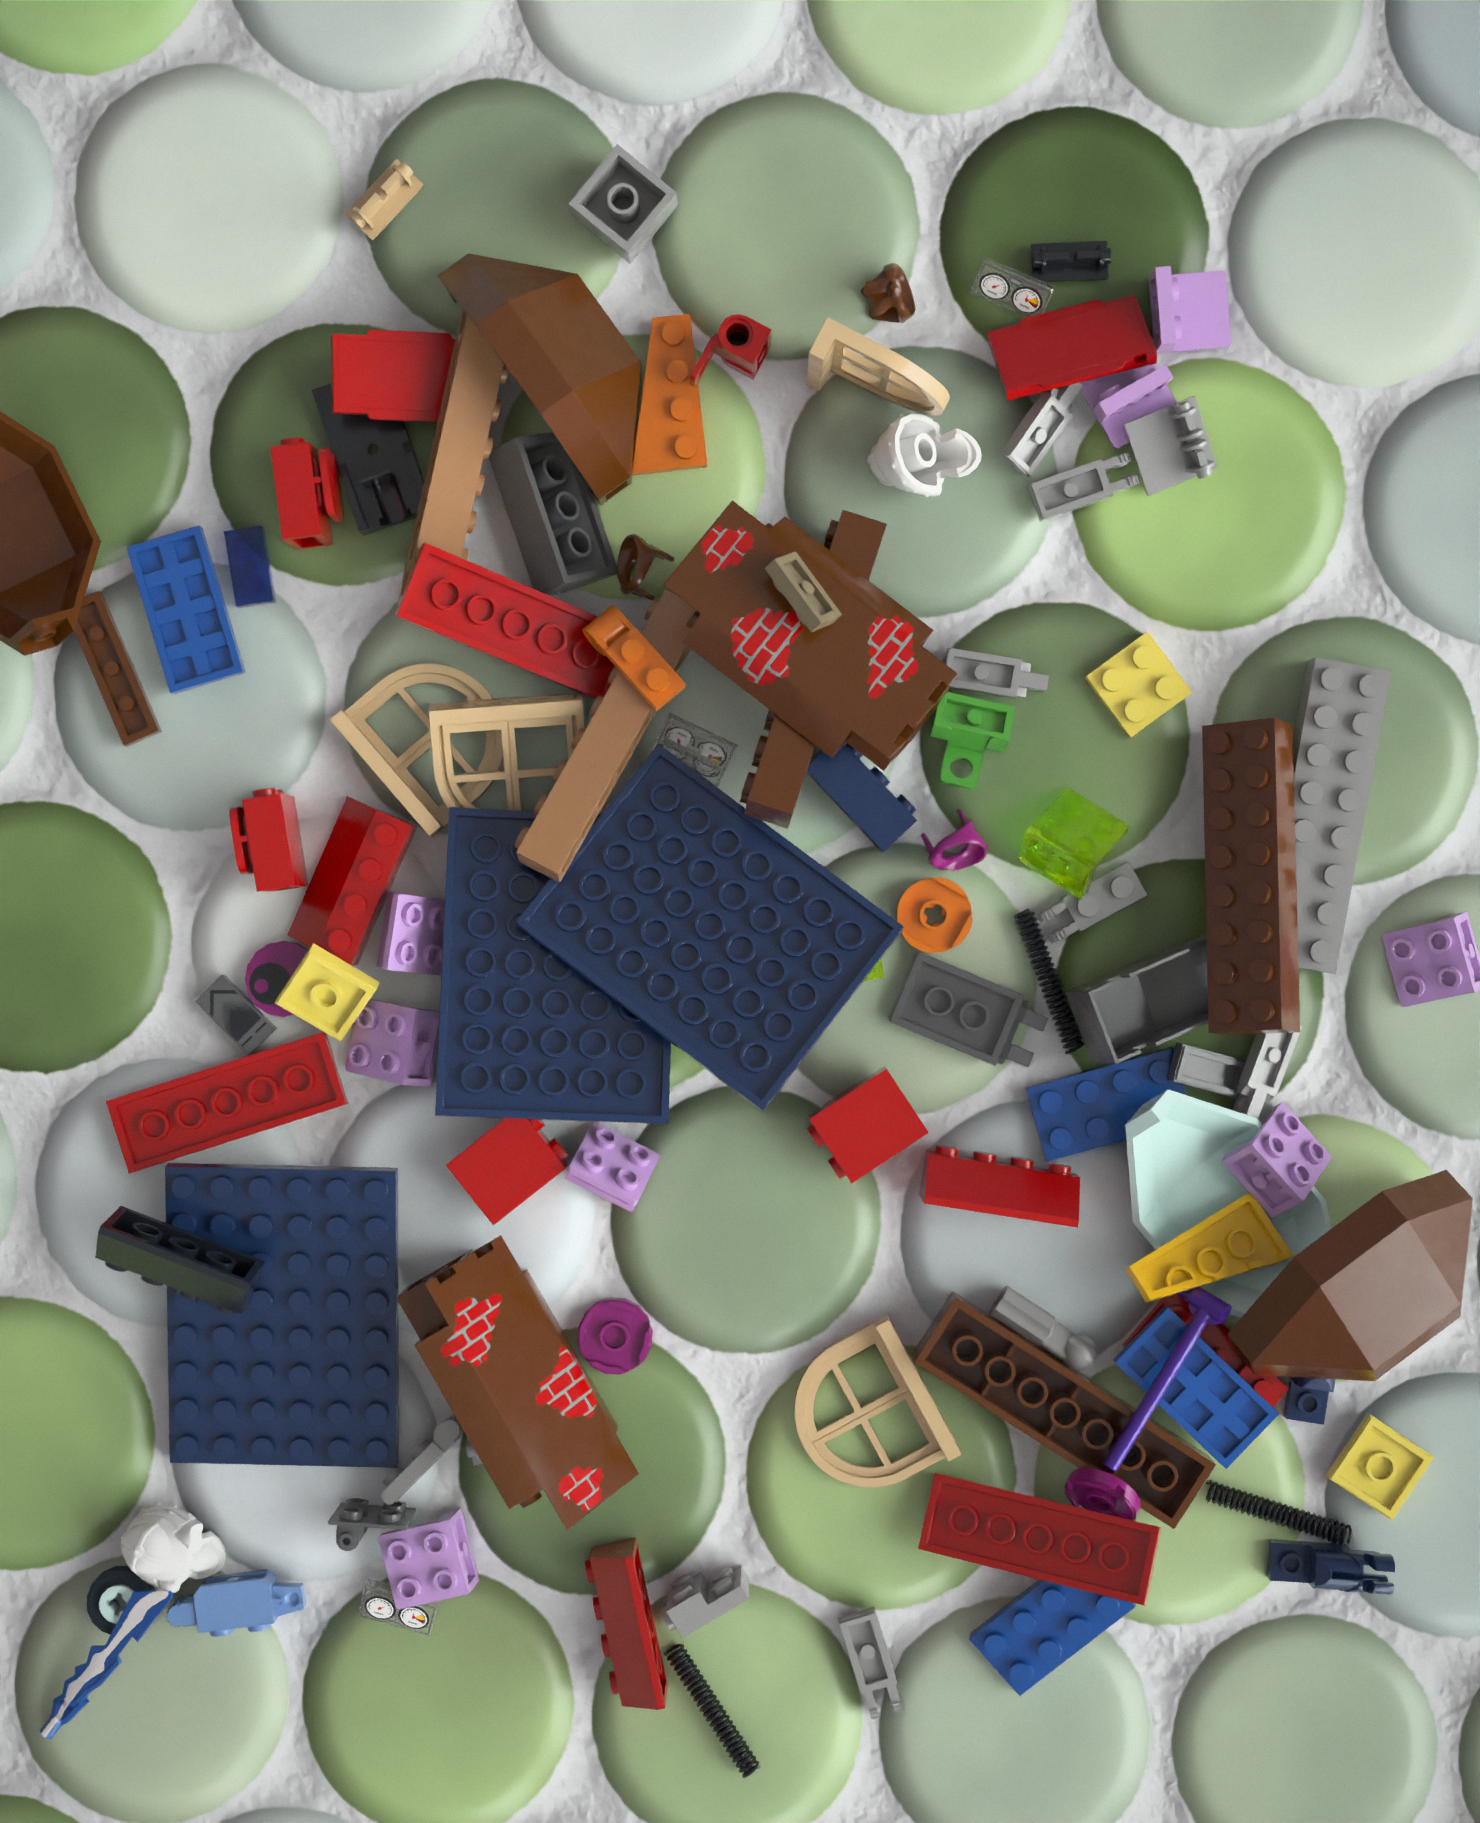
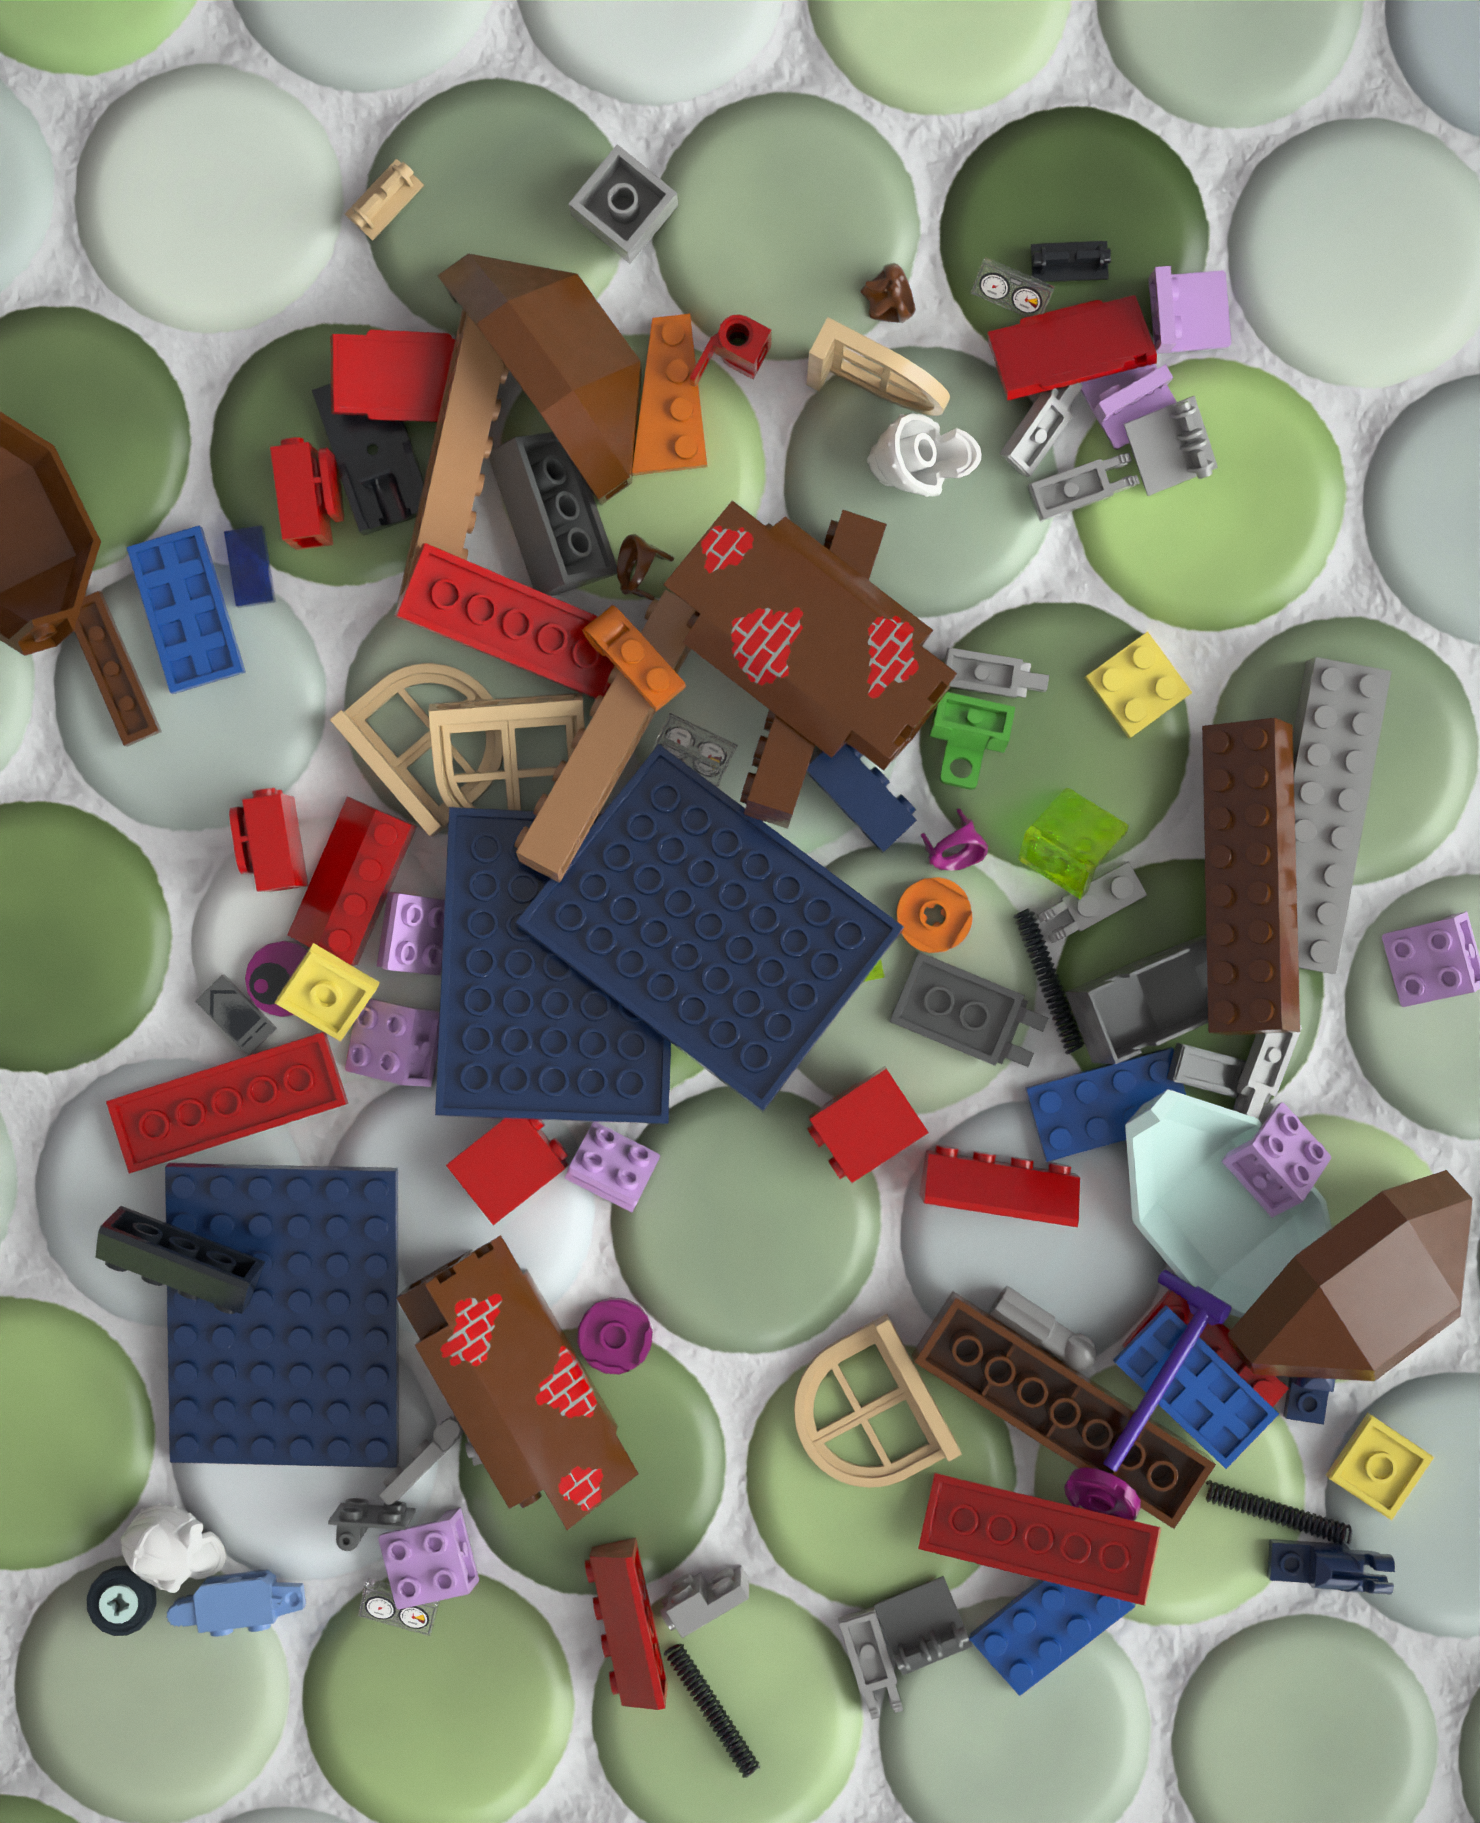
(104, 1659): blue sword -> none
(803, 591): dark tan plate -> none
(922, 1625): none -> dark grey hinge
(1218, 1248): yellow wing -> none

